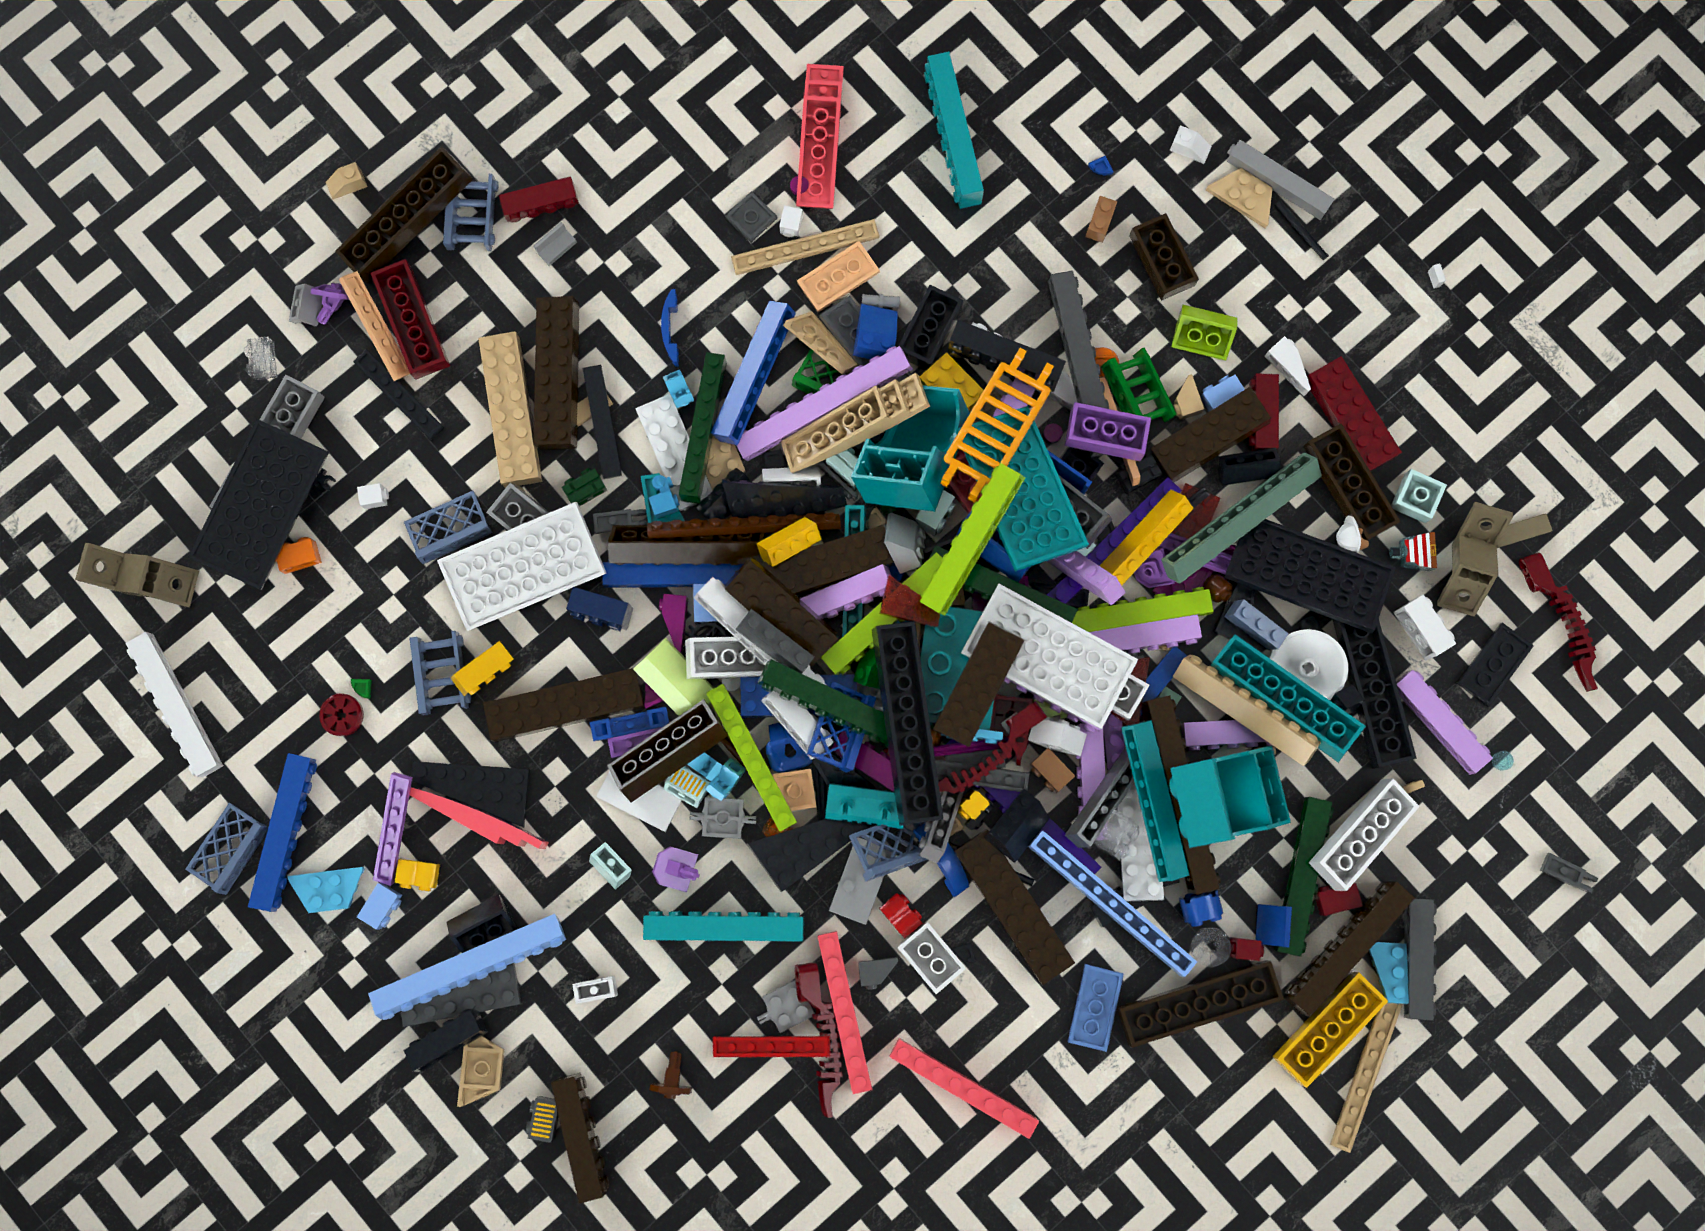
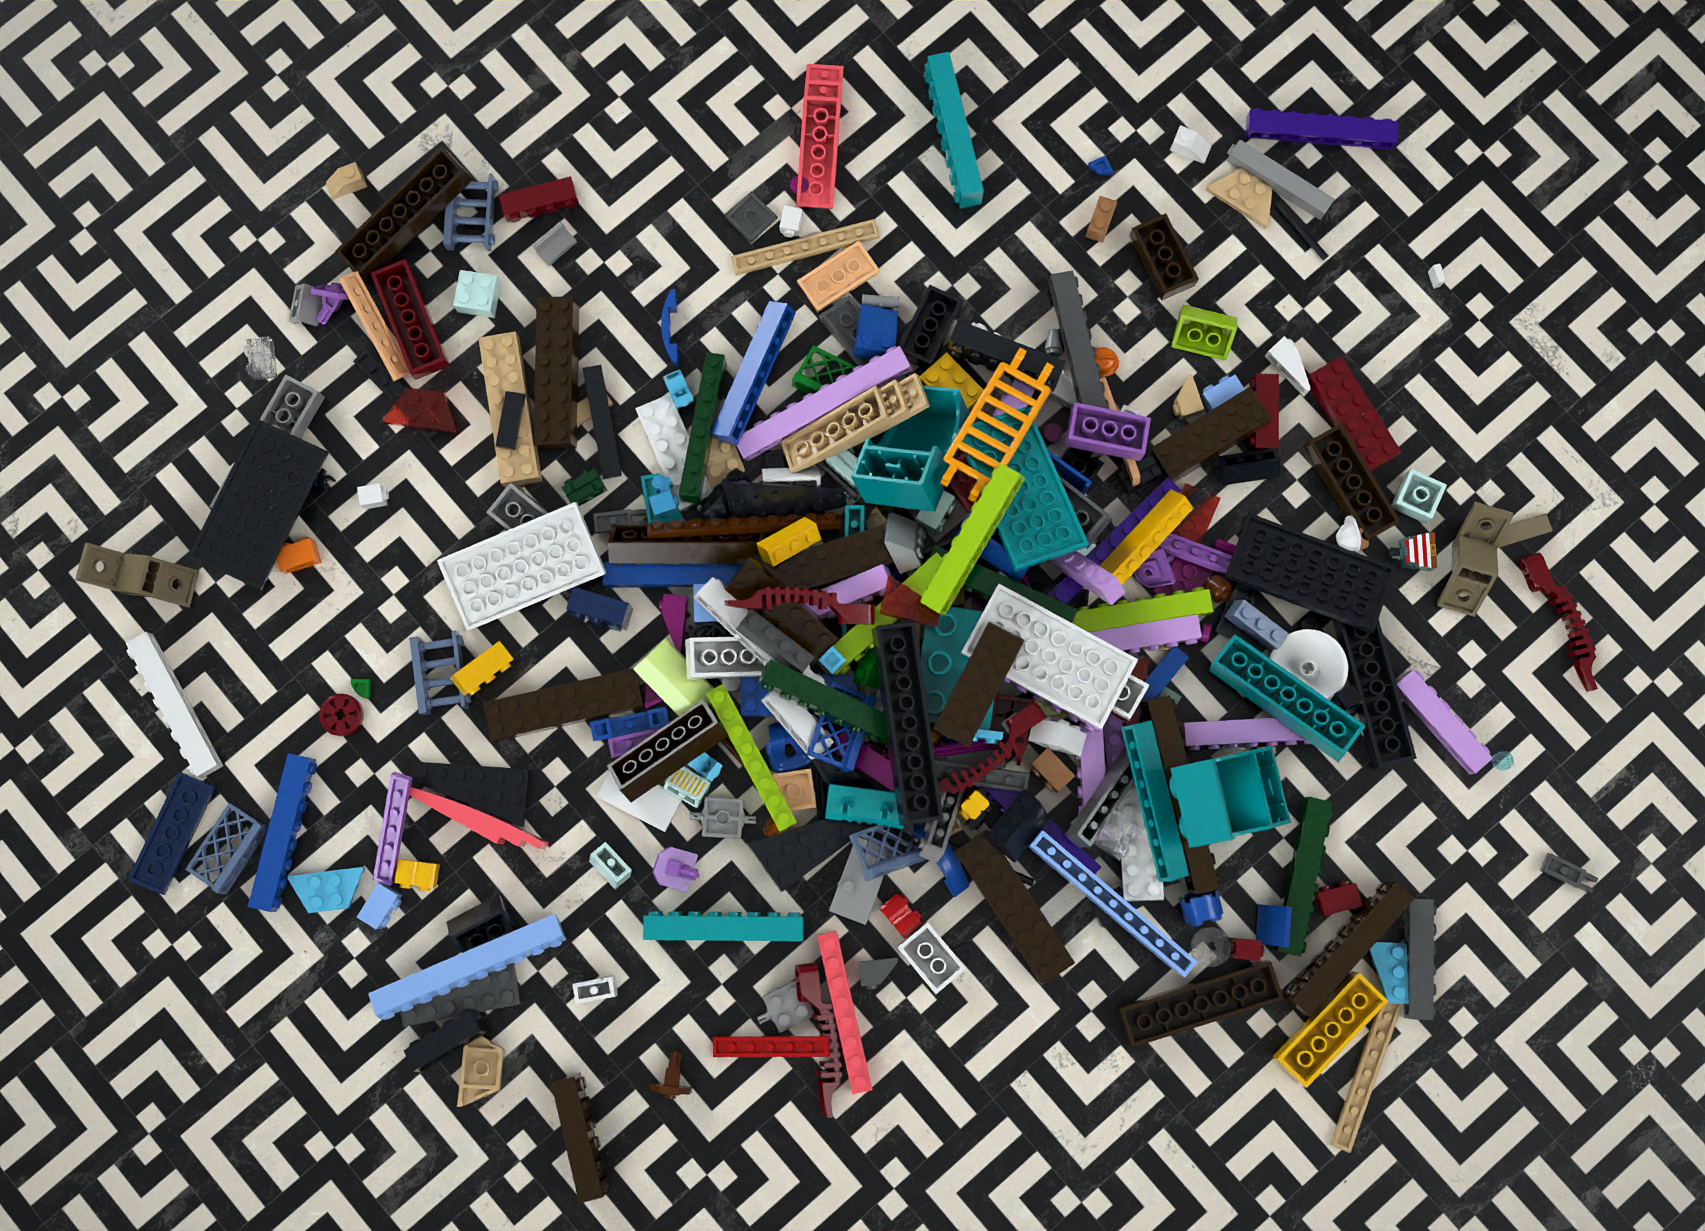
(171, 833): none -> dark blue plate
(421, 410): none -> clear red wing
(456, 539): sand blue fence -> none
(477, 293): none -> light aqua brick
(510, 420): none -> black tile
(543, 1120): dark grey brick -> none
(726, 780): medium azure brick -> none
(821, 341): tan wing -> none
(832, 660): none -> medium azure plate
(846, 612): none -> dark red piece
(964, 1088): coral brick -> none
(1053, 343): none -> light grey cone
(1095, 1007): medium blue tile -> none
(1122, 391): green fence -> none
(1205, 632): none -> magenta tile
(1241, 518): sand green brick -> none
(1246, 709): tan brick -> none
(1321, 129): none -> dark purple brick
(1364, 834): white brick -> none
(1415, 785): tan tile -> none
(1425, 627): white brick -> none
(1495, 664): black tile -> none

